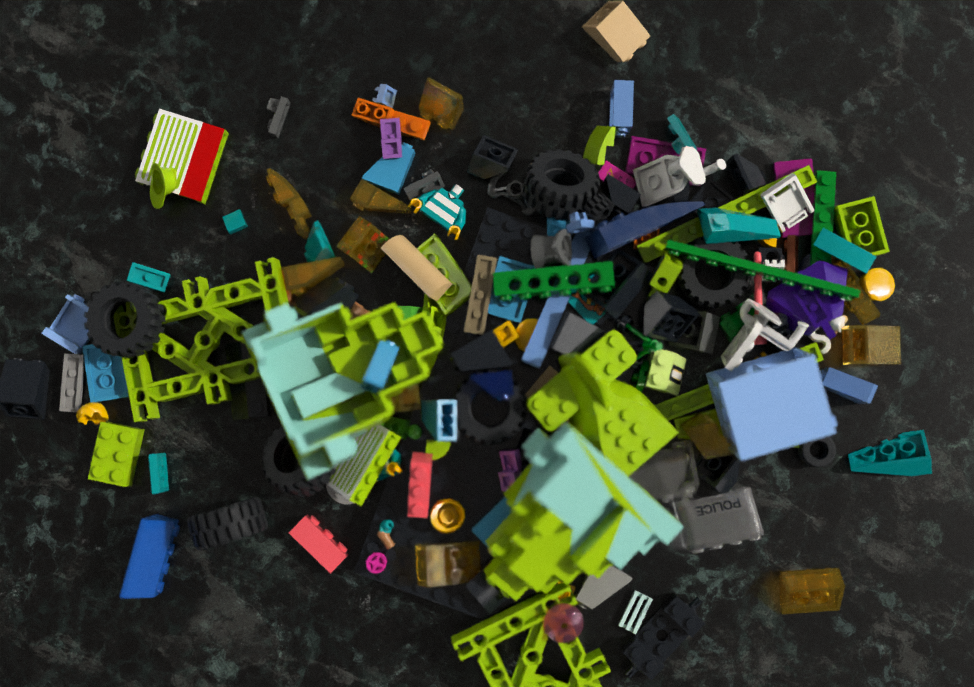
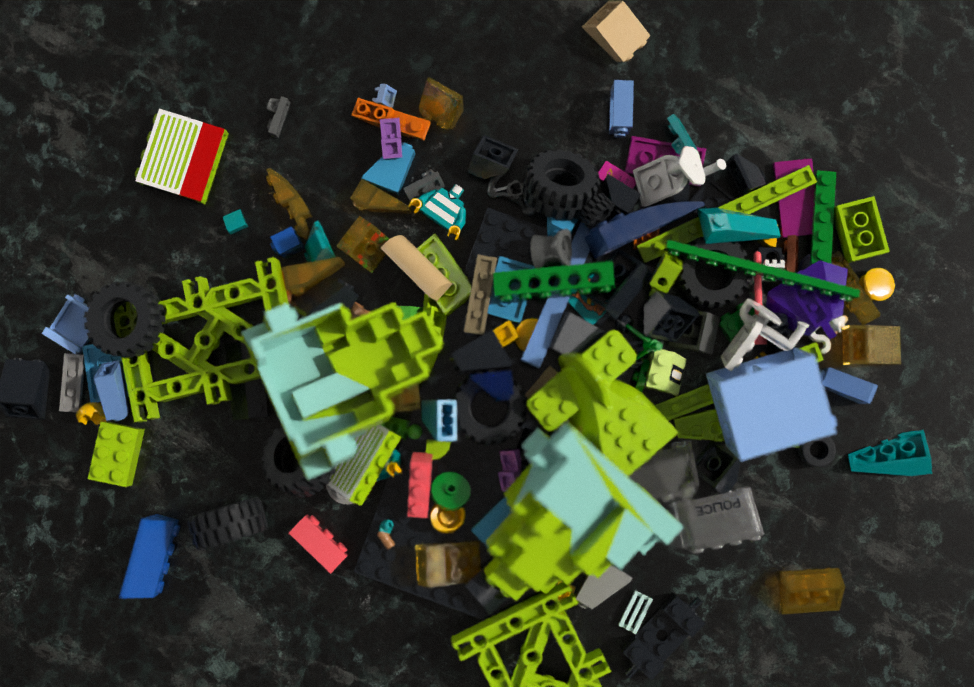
(112, 390): none -> medium blue slope
(148, 277): teal hinge -> none
(158, 473): teal tile -> none
(162, 183): lime piece -> none
(286, 243): none -> blue brick
(375, 565): dark pink wheel -> none
(380, 367): dark azure slope -> none
(450, 500): none -> green plate
(562, 614): clear pink dish -> none
(579, 223): medium blue tile -> none
(596, 145): lime slope -> none
(706, 436): clear yellow slope -> none
(789, 204): white container -> none
(844, 250): teal slope -> none

